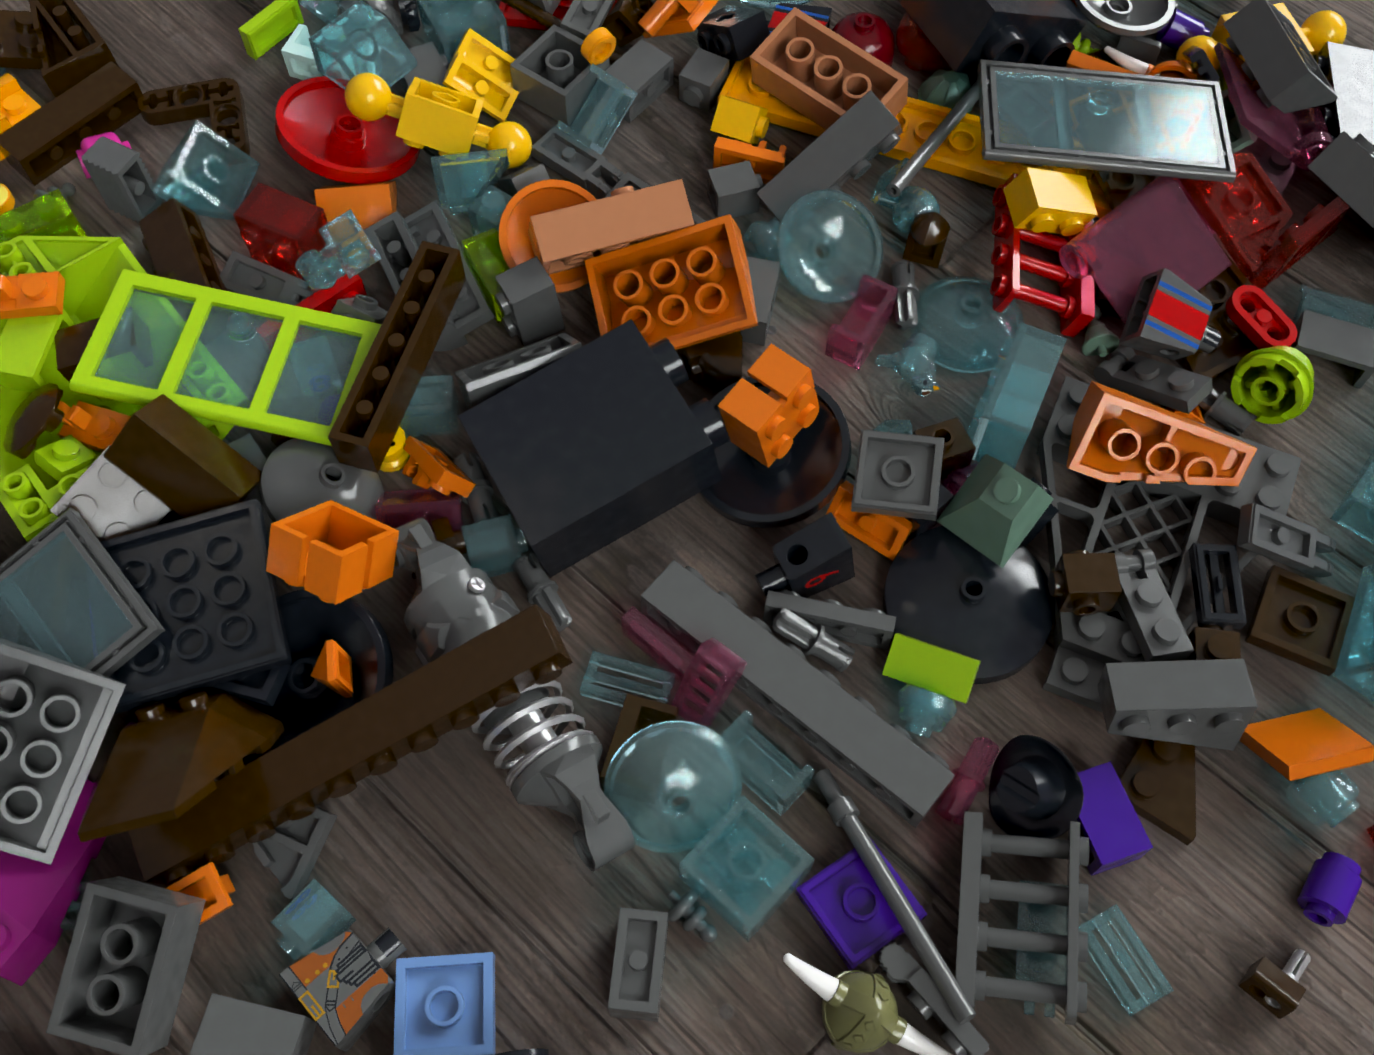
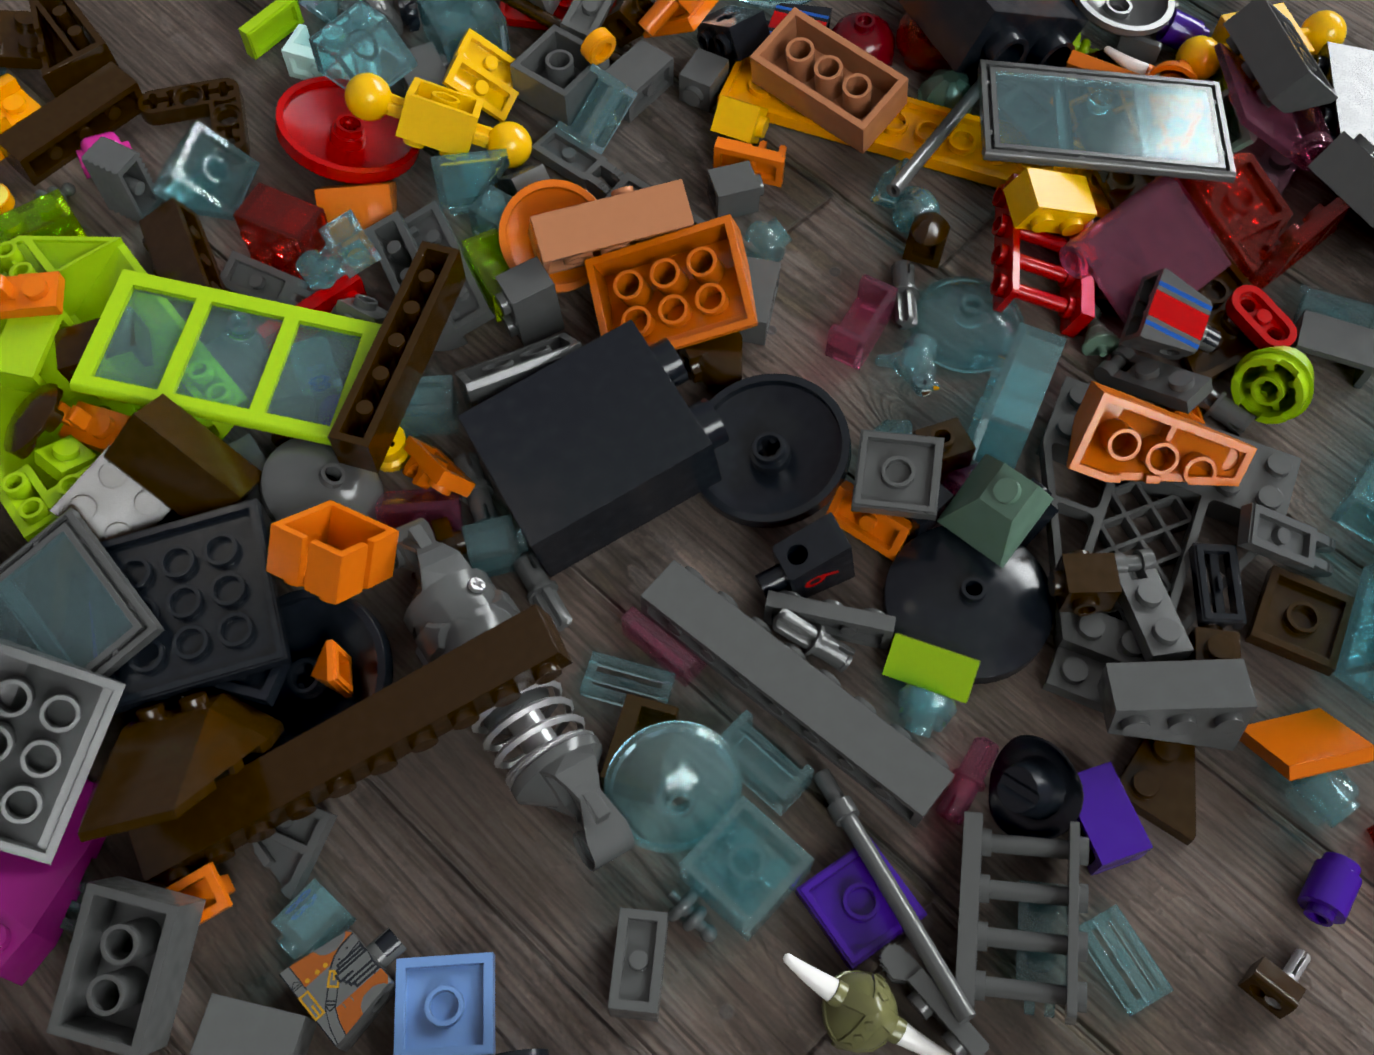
(724, 661): clear pink slope -> none
(769, 422): orange piece -> none
(835, 155): dark grey brick -> none
(844, 233): clear light blue dish -> none
(1201, 64): black tile -> none

